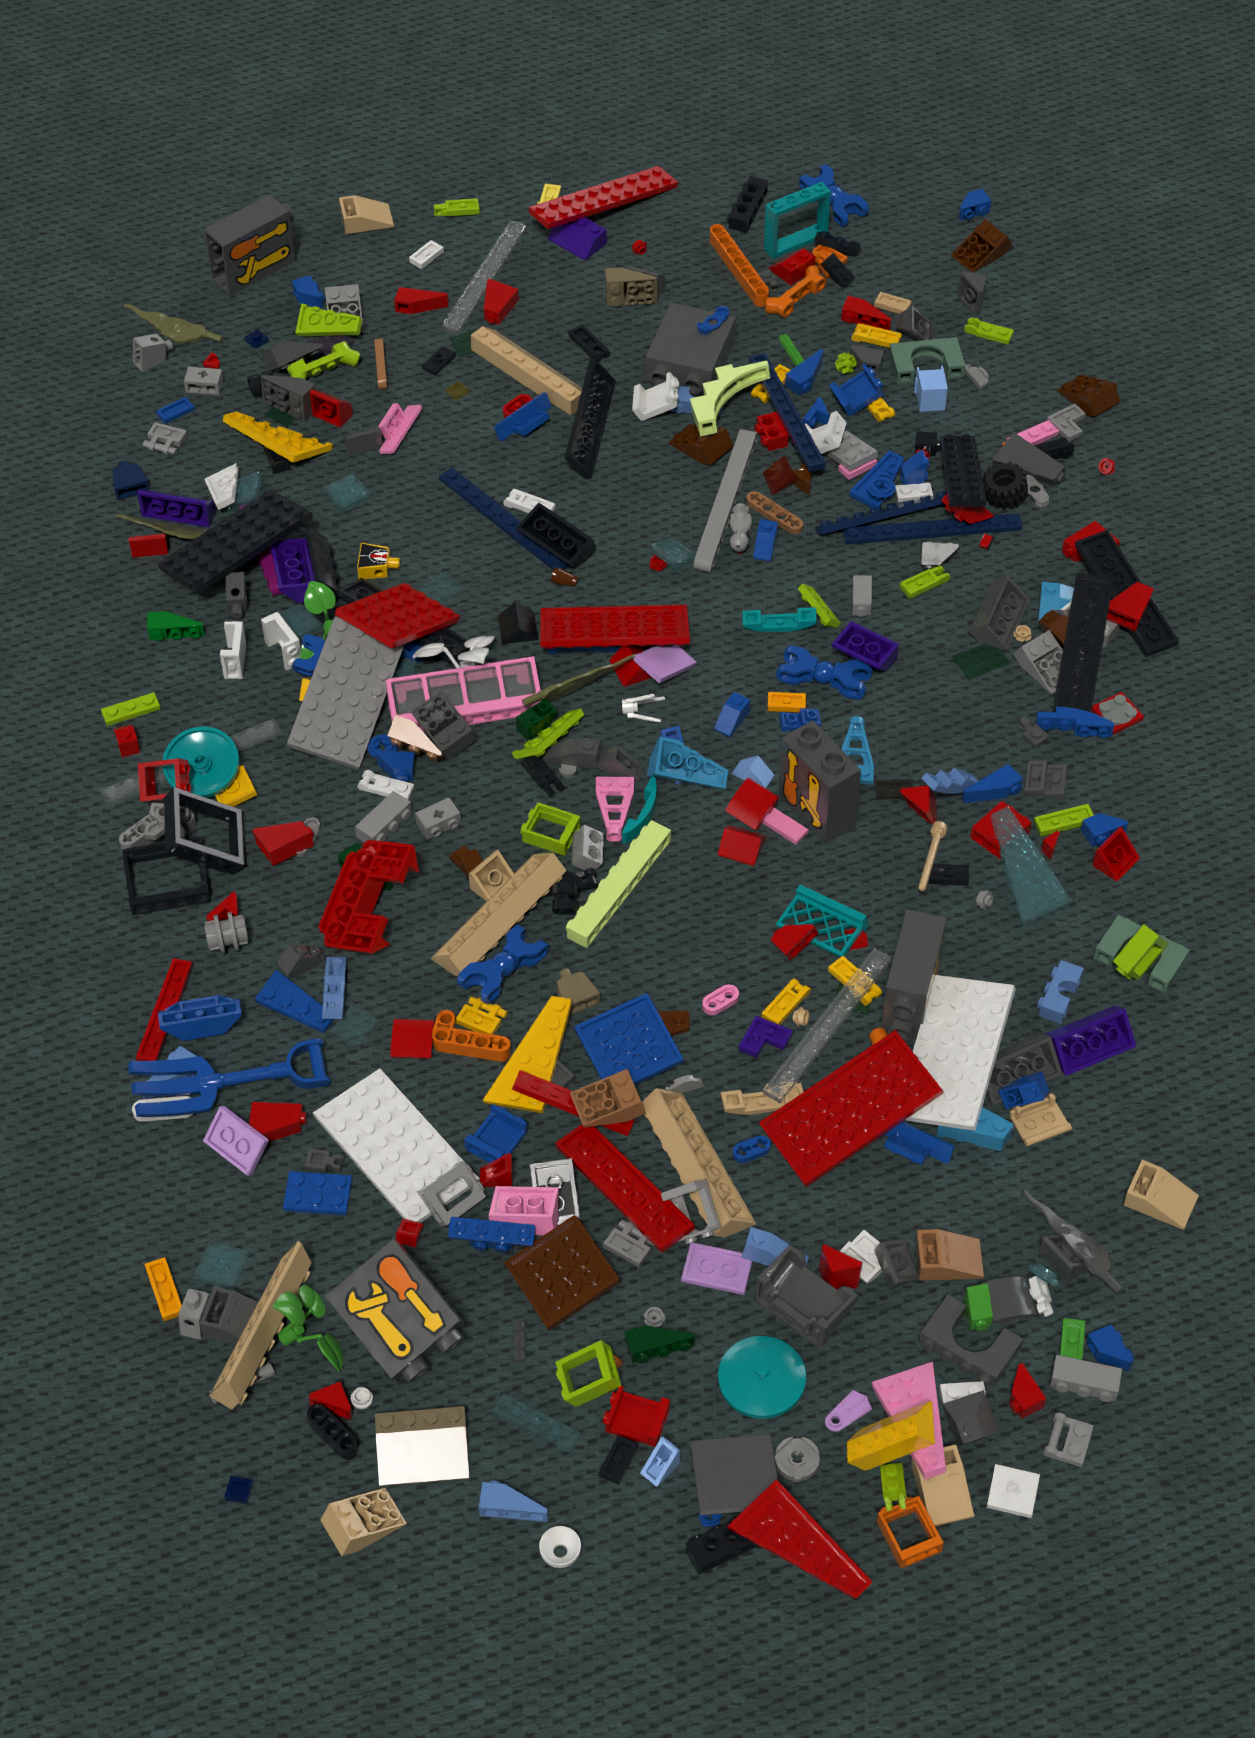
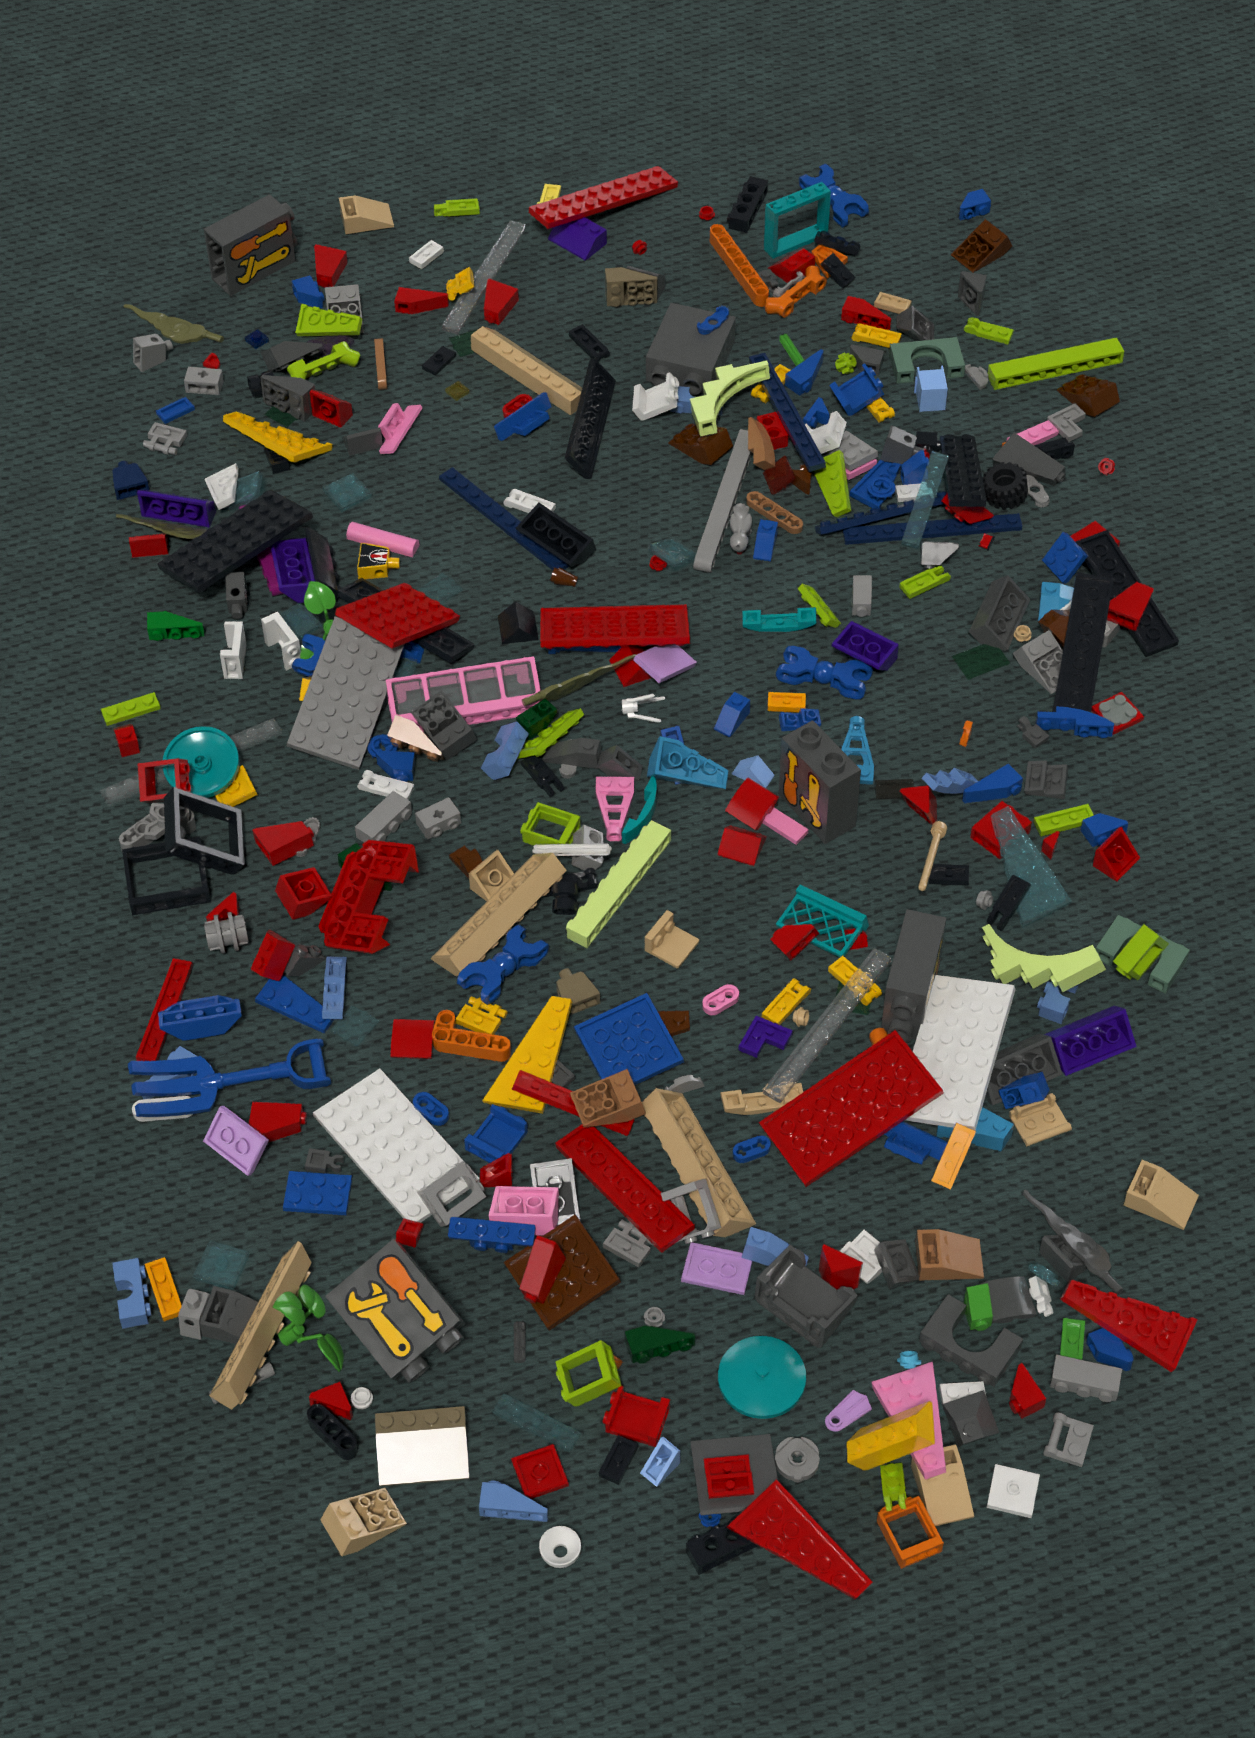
(134, 1309): none -> medium blue arch
(238, 1489): clear blue plate -> none
(272, 956): none -> red slope
(302, 892): none -> red slope
(329, 265): none -> red slope
(369, 535): none -> bright pink brick
(432, 1108): none -> blue plate
(461, 284): none -> yellow plate
(475, 654): white plant -> none
(511, 740): none -> medium blue arch
(539, 1472): none -> red plate
(541, 1270): none -> red slope
(572, 849): none -> white axle
(669, 941): none -> tan bracket
(706, 213): none -> red plate
(728, 1476): none -> red slope
(760, 444): none -> medium nougat slope
(780, 291): none -> light grey piece
(834, 483): none -> lime wing
(899, 446): none -> dark grey torso
(909, 1359): none -> medium azure plate
(925, 499): none -> clear light blue tile
(953, 1155): none -> light orange plate
(966, 733): none -> orange tile
(1008, 901): none -> black hinge
(1055, 363): none -> lime brick
(1063, 970): none -> yellowish green arch
(1064, 557): none -> blue plate
(1141, 1325): none -> red wing

